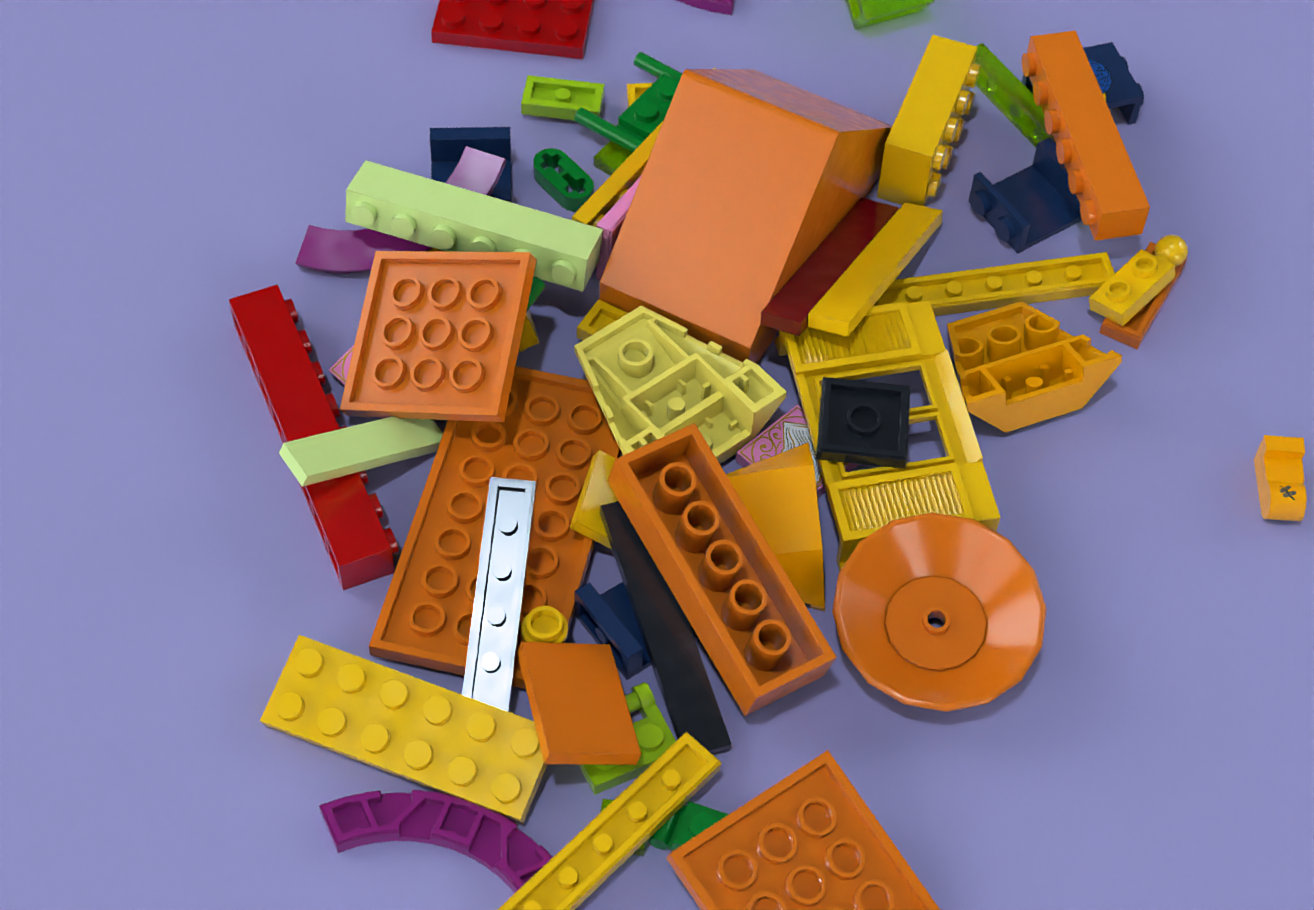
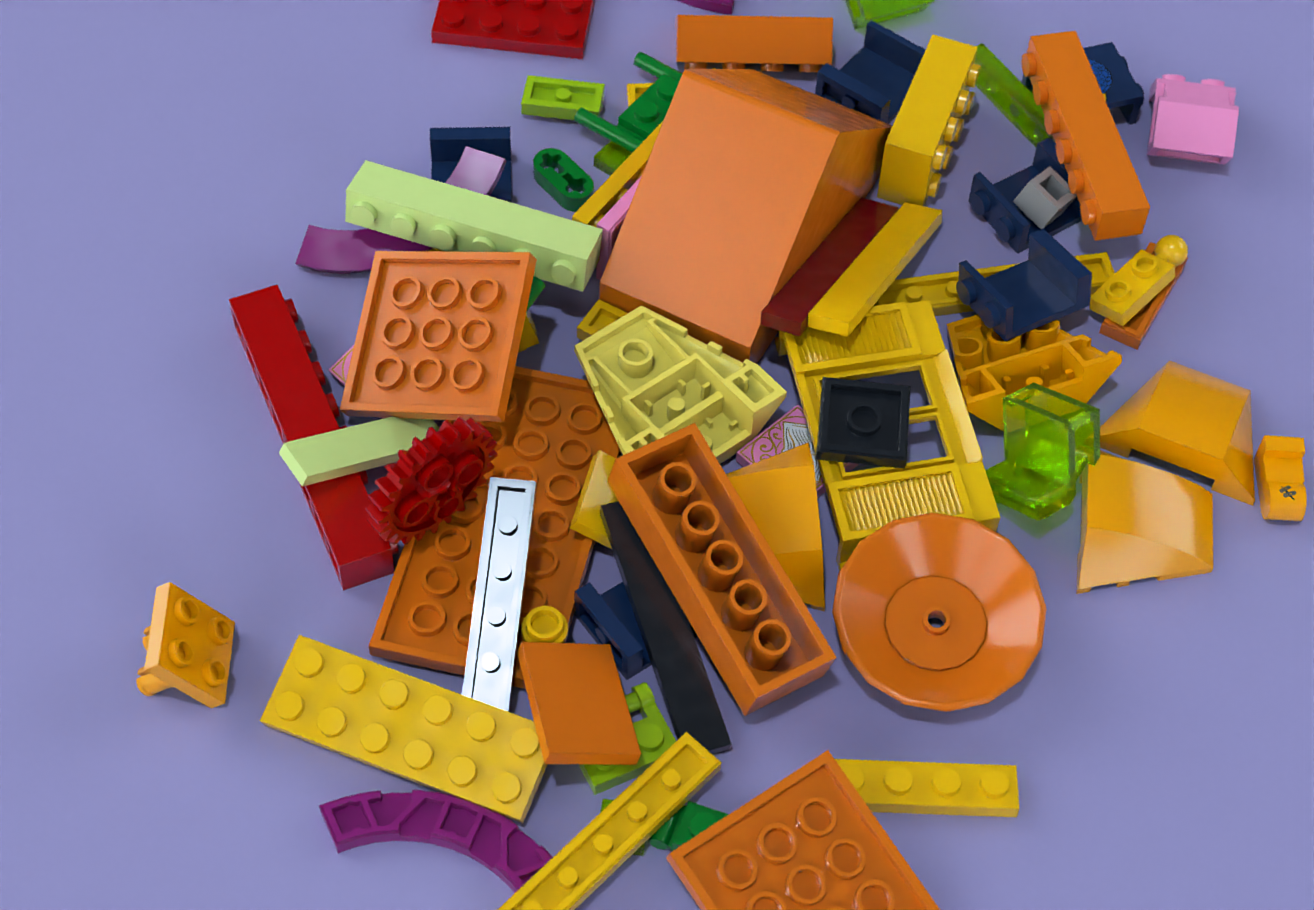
(186, 648): none -> light orange plate
(431, 480): none -> red gear
(754, 40): none -> orange slope
(875, 76): none -> dark blue panel
(935, 787): none -> yellow plate
(1029, 293): none -> dark blue panel
(1044, 450): none -> clear neon green piece
(1045, 198): none -> light grey plate
(1141, 525): none -> light orange wedge
(1191, 424): none -> light orange wedge
(1192, 119): none -> bright pink piece

